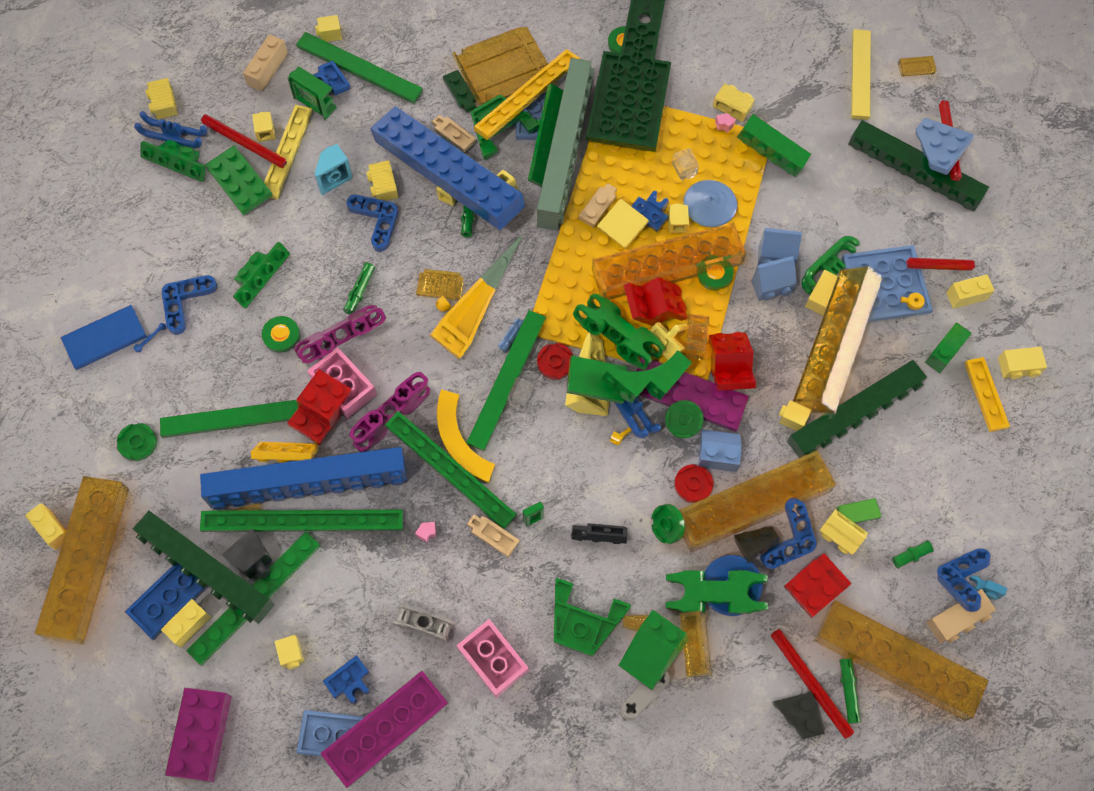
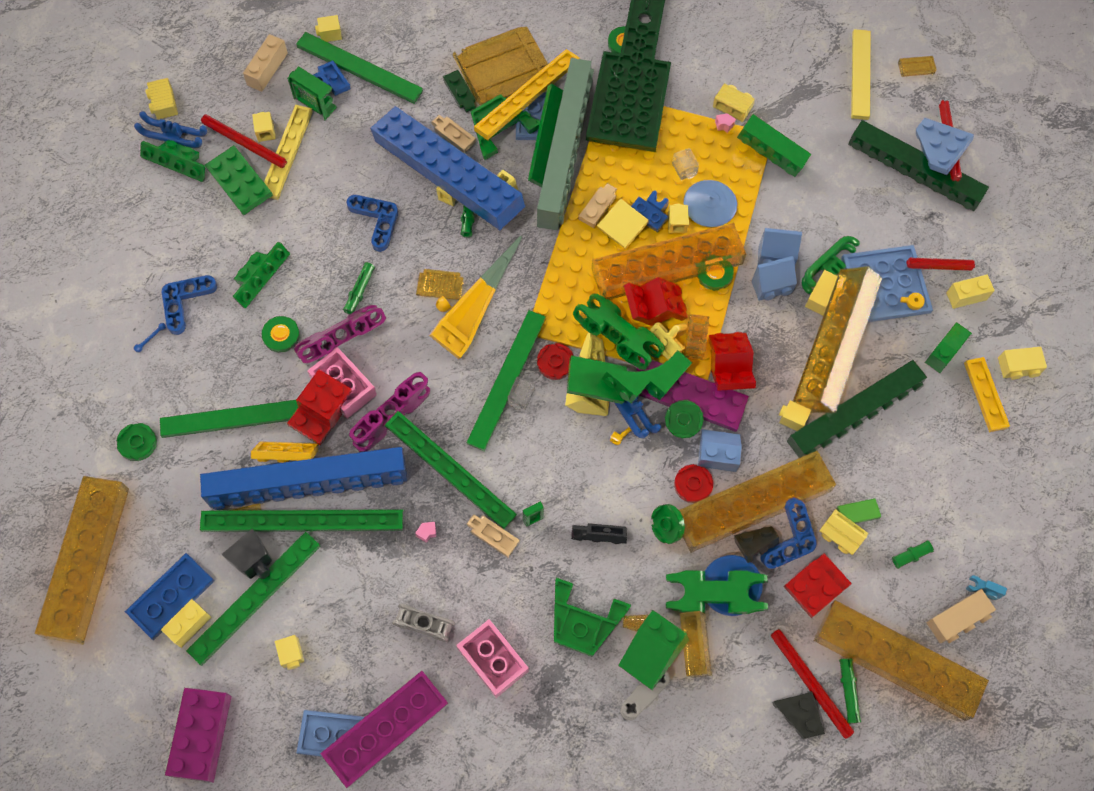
(47, 525): light yellow brick -> none
(103, 337): blue tile -> none
(203, 567): dark green brick -> none
(332, 169): medium azure slope -> none
(348, 680): blue plate -> none
(383, 181): light yellow brick -> none
(455, 443): yellow tile -> none
(510, 336): medium blue axle -> none
(958, 577): blue beam -> none

